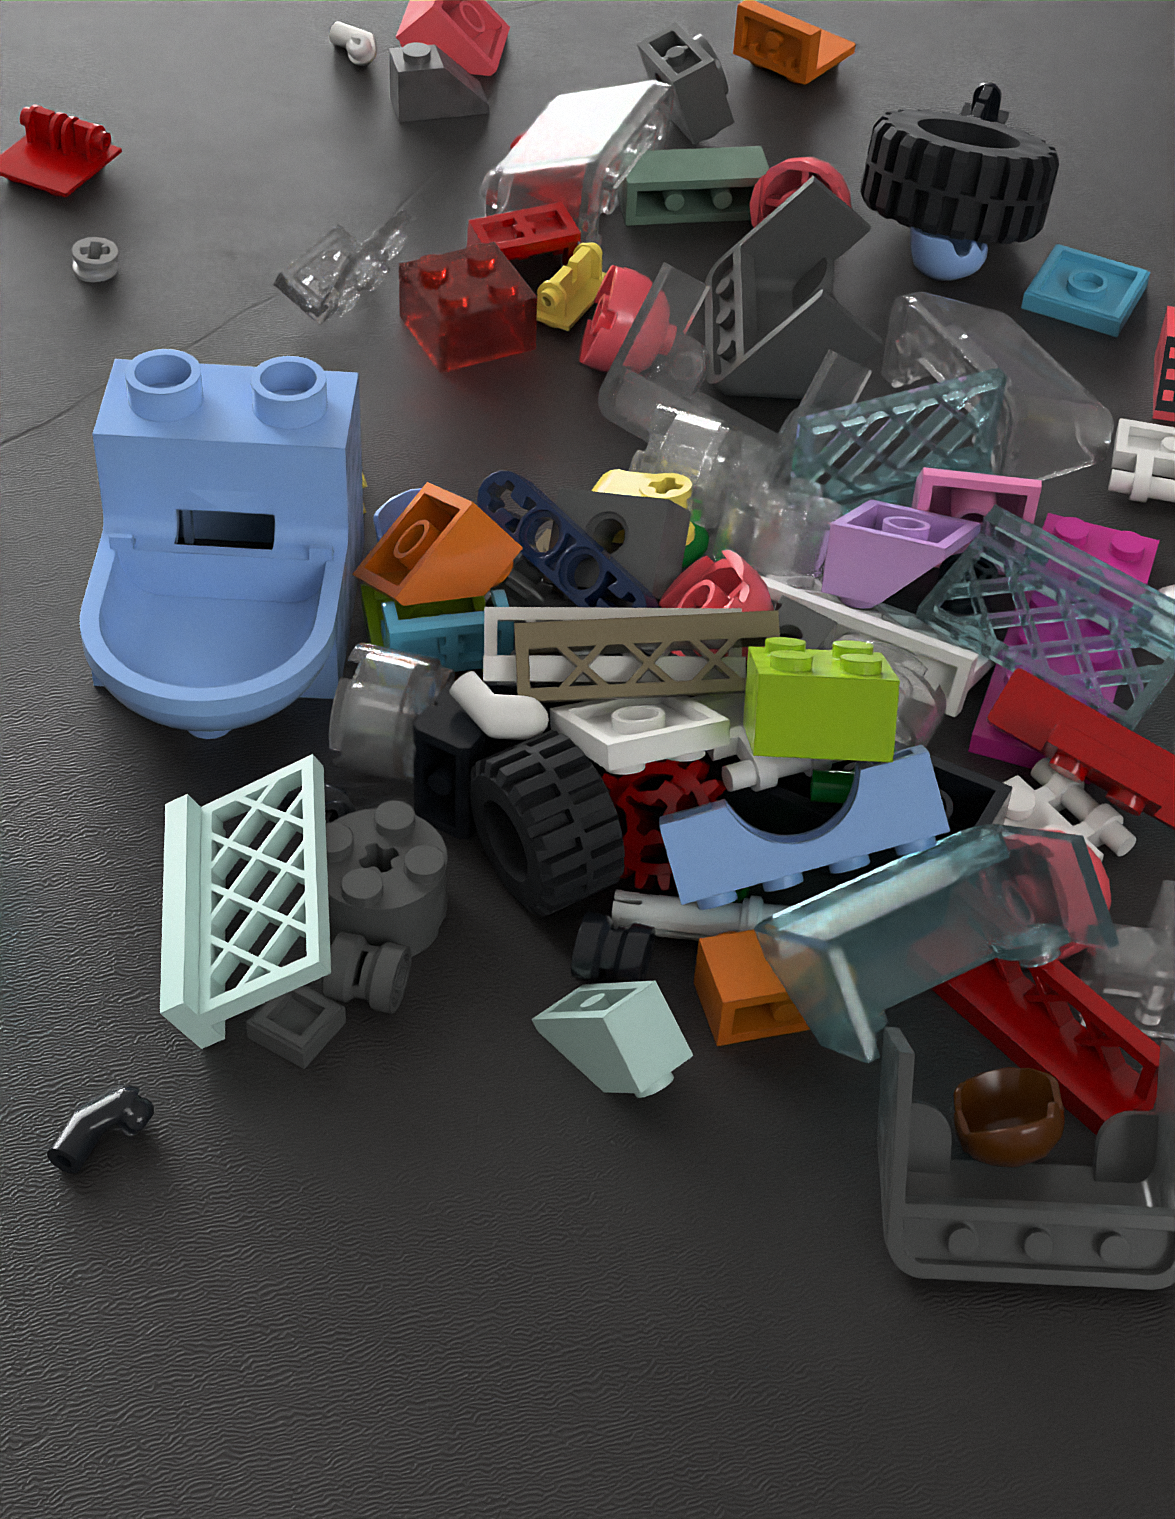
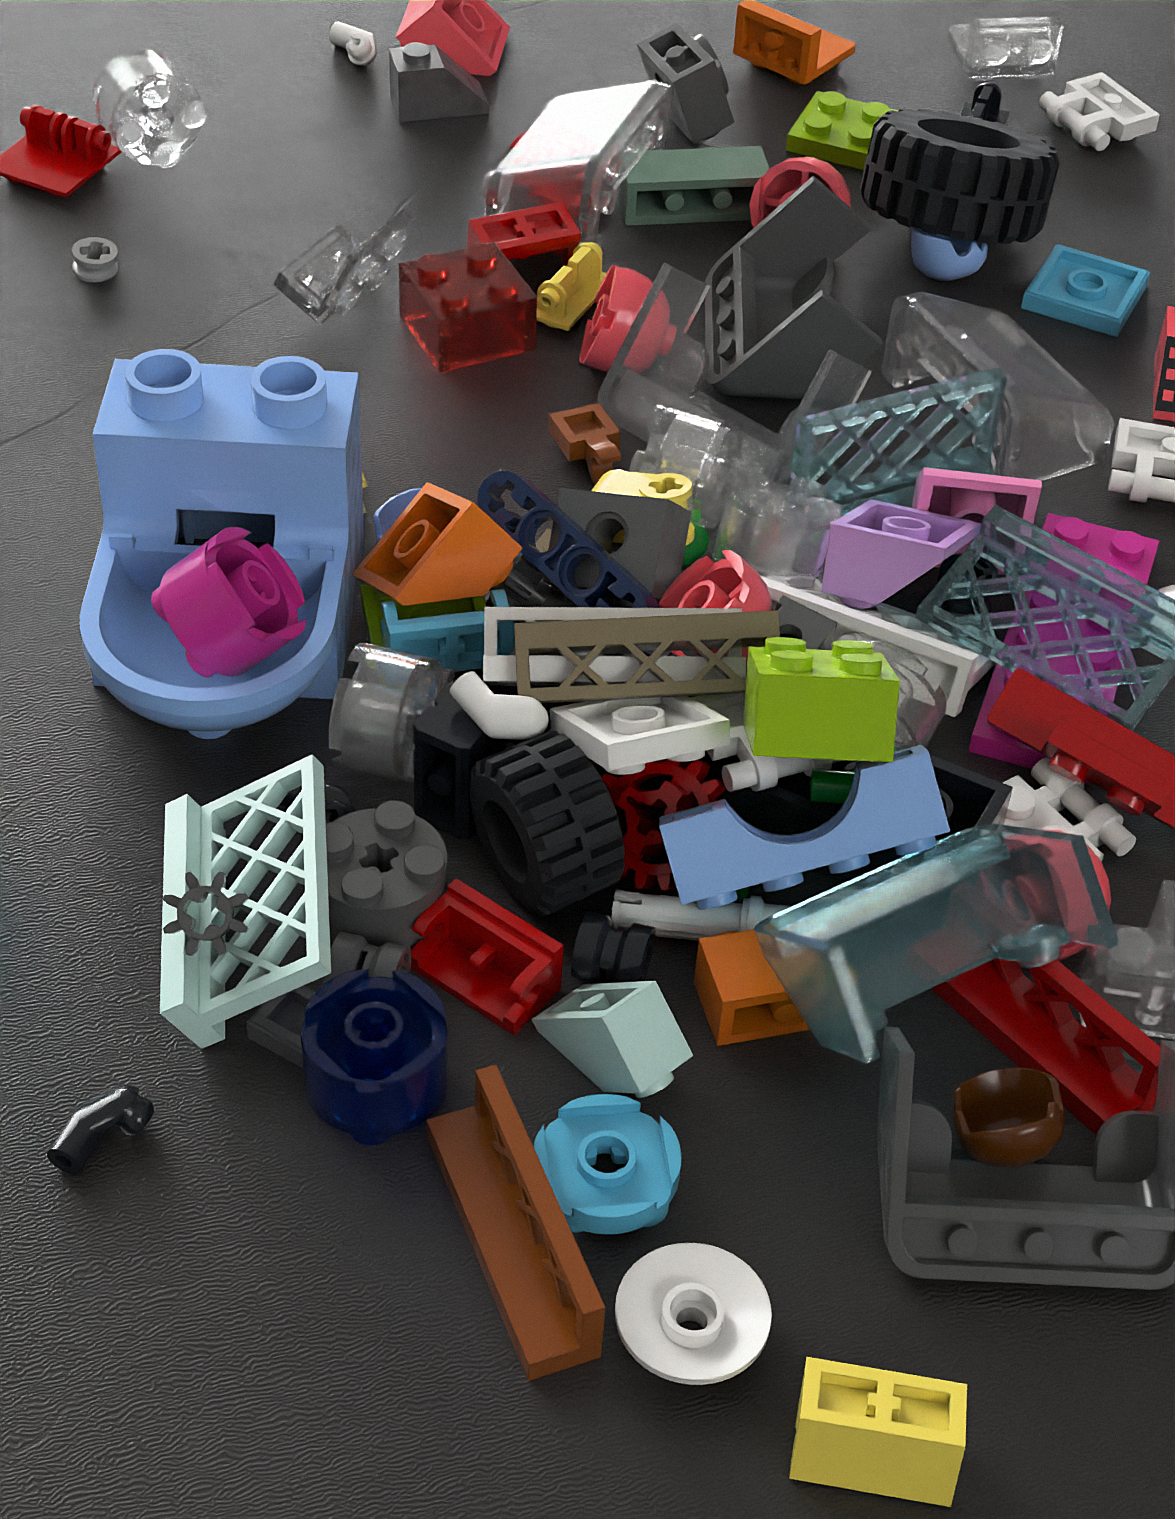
(148, 108): none -> clear brick
(199, 895): none -> dark grey gear
(230, 604): none -> dark pink brick
(374, 1054): none -> clear blue brick
(487, 956): none -> red hinge
(518, 1231): none -> dark orange fence
(587, 435): none -> dark orange plate
(616, 1200): none -> medium azure plate
(697, 1286): none -> white dish
(835, 129): none -> lime plate
(879, 1431): none -> light yellow hinge
(1007, 46): none -> clear bracket
(1099, 107): none -> white plate

